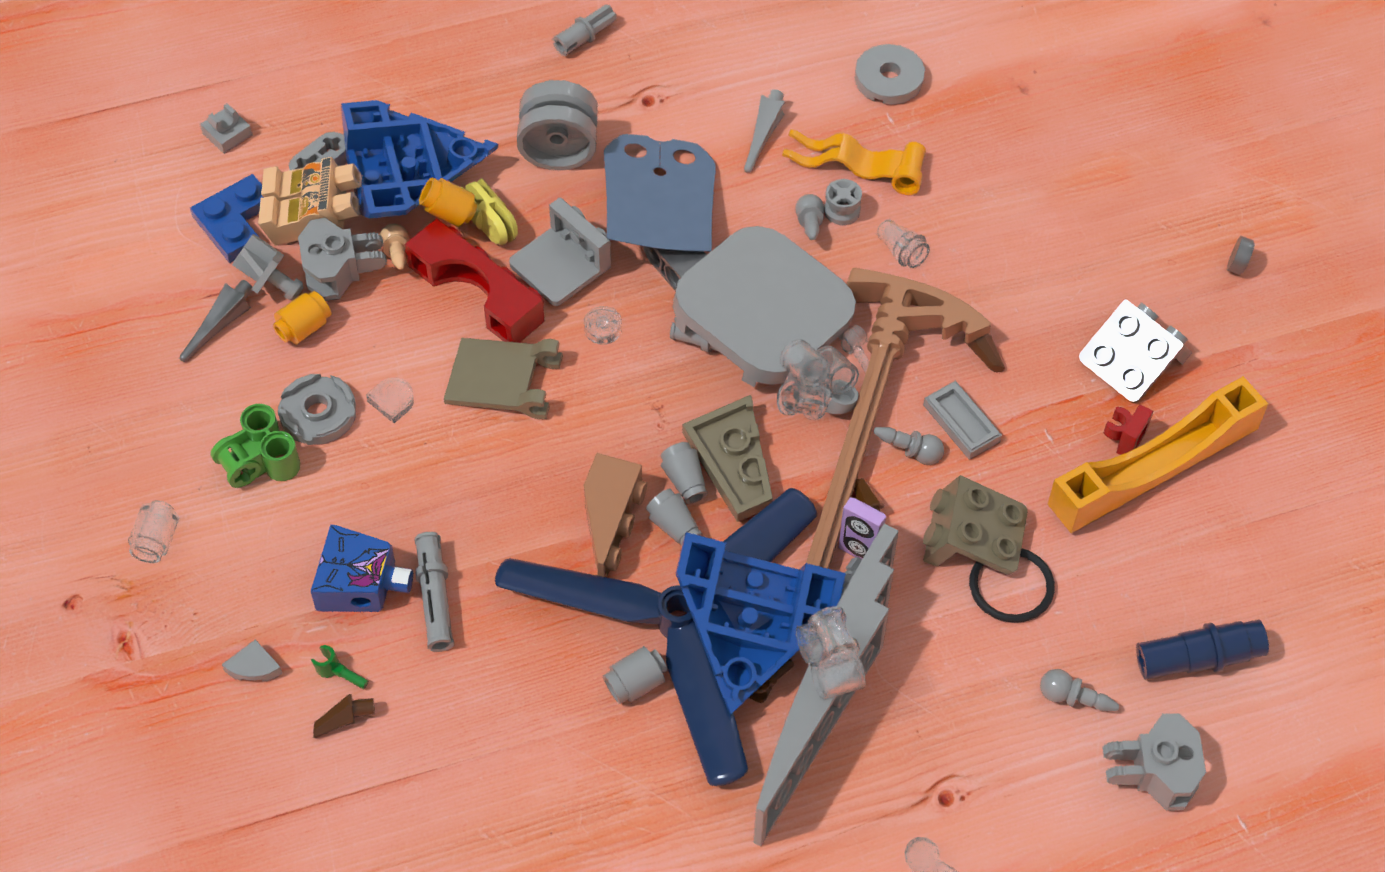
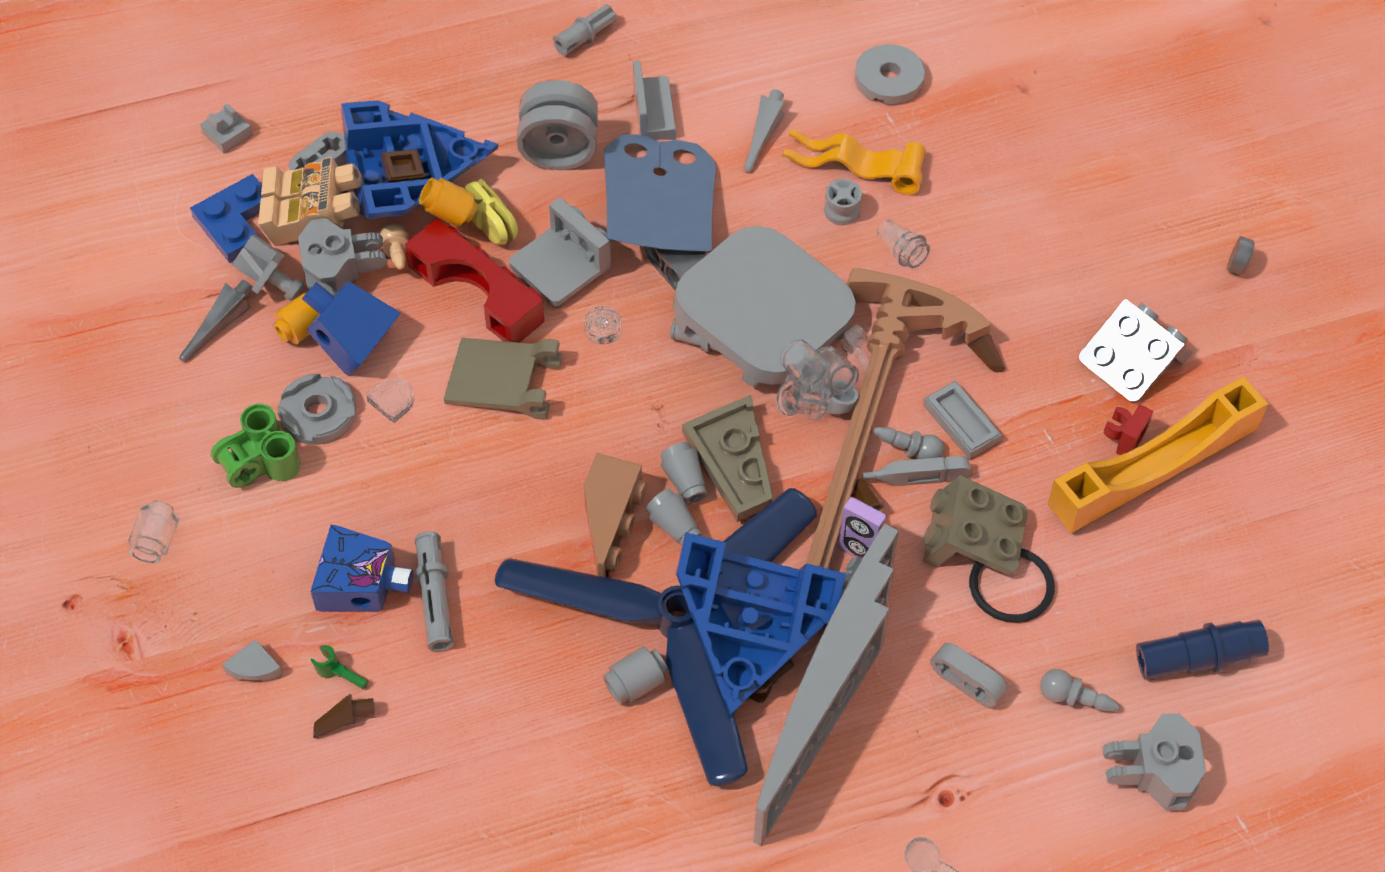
(348, 323): none -> blue torso
(402, 166): none -> reddish brown tile
(653, 105): none -> light grey panel
(810, 214): light grey bar -> none
(831, 653): clear piece -> none
(922, 471): none -> light grey piece
(969, 675): none -> light grey beam

